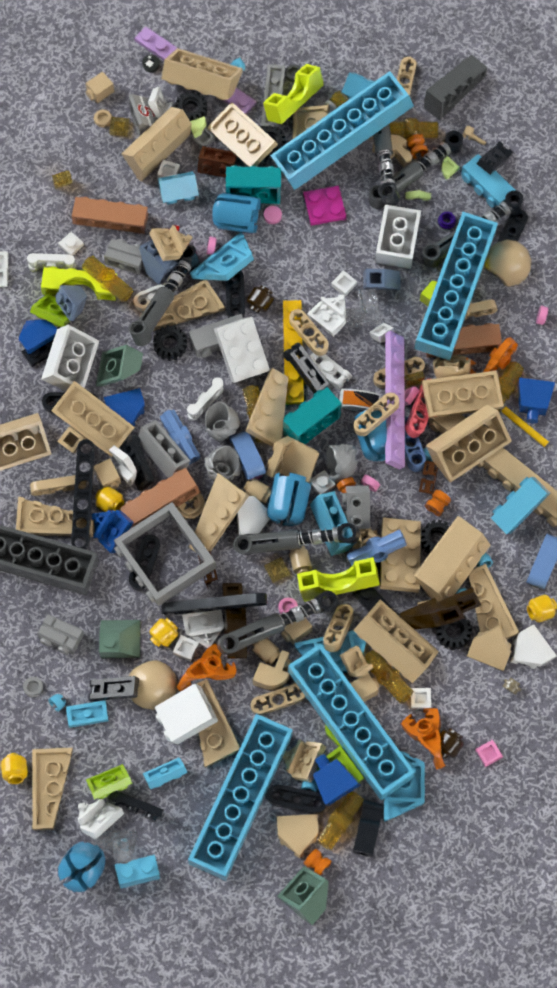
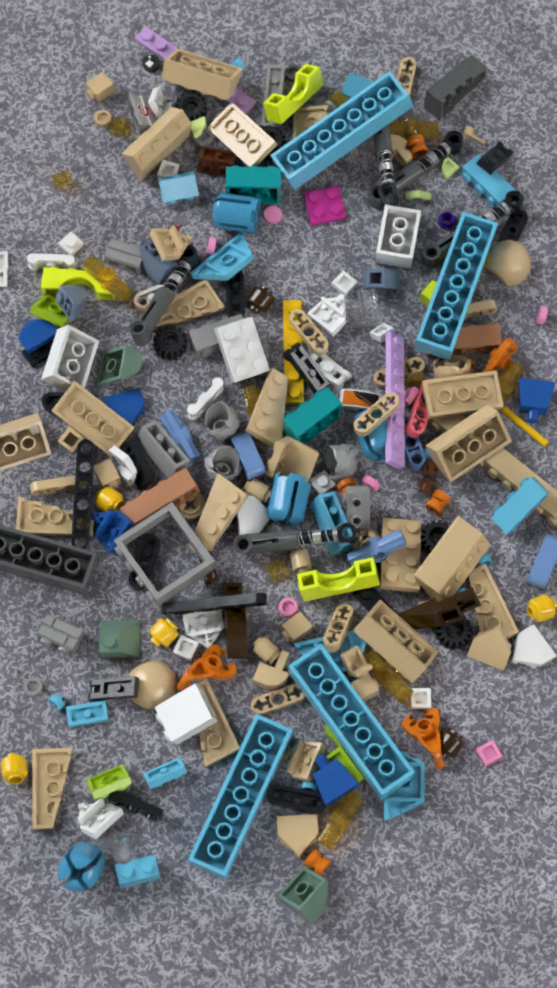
(110, 215): nougat brick -> none
(275, 623): piece -> none
(368, 828): black piece -> none
(512, 685): dark tan plate -> none

